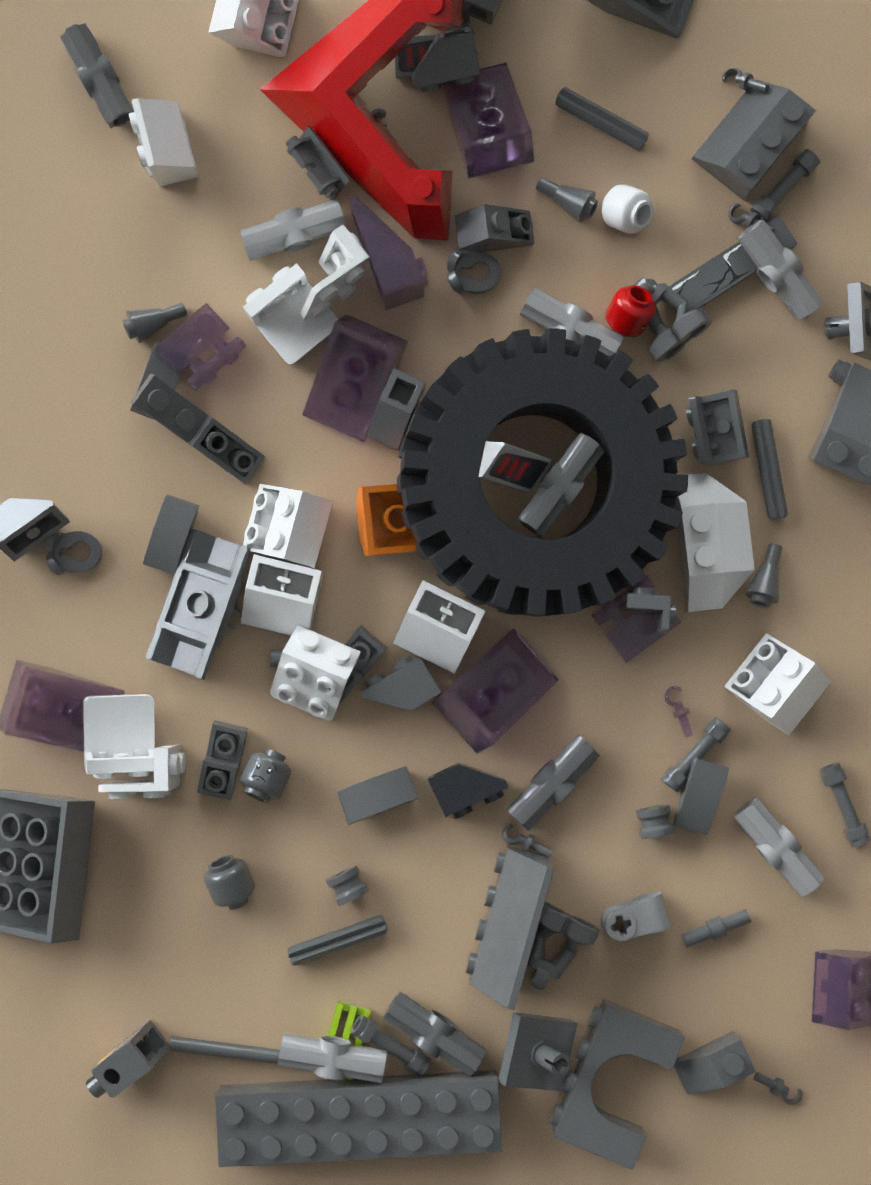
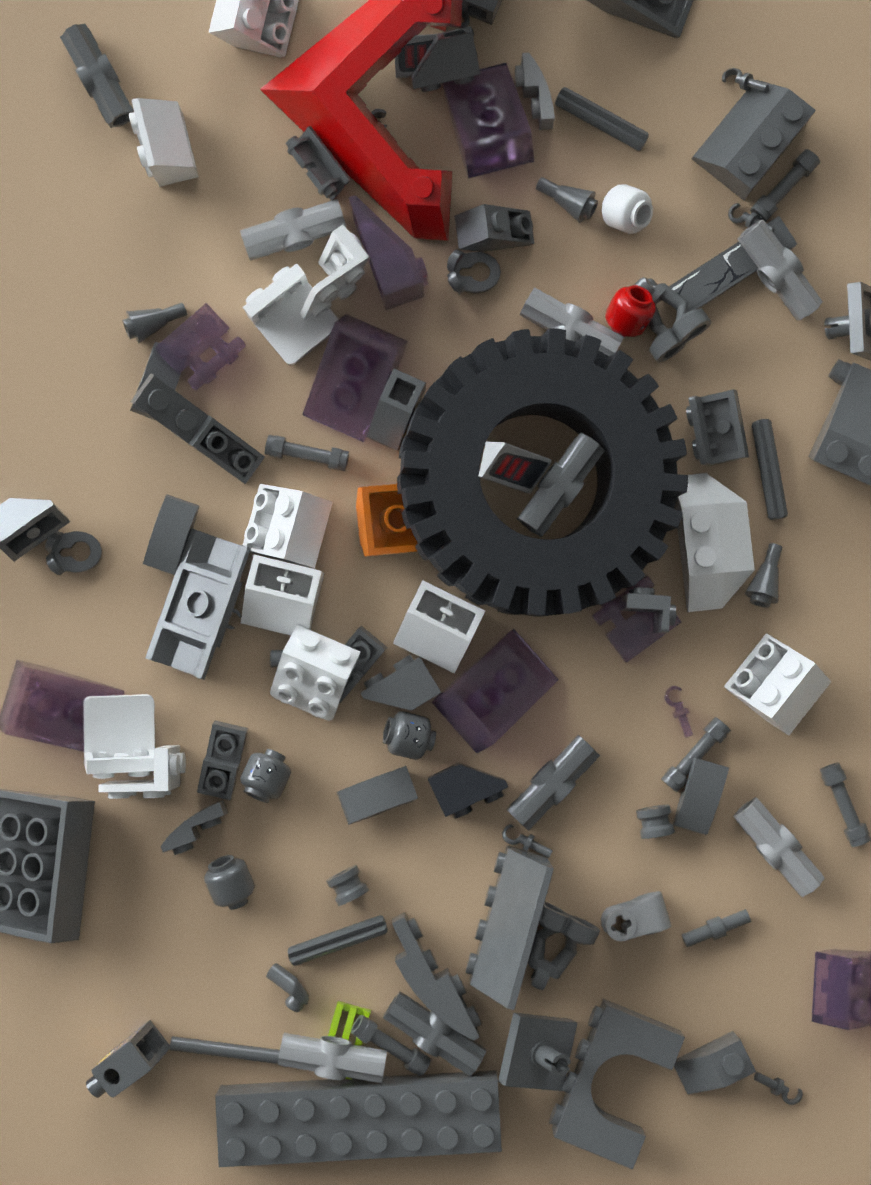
(182, 837): none -> dark grey slope
(277, 447): none -> dark grey bar
(291, 985): none -> dark grey arm
(408, 735): none -> dark grey head
(438, 991): none -> dark grey slope
(534, 85): none -> light grey slope

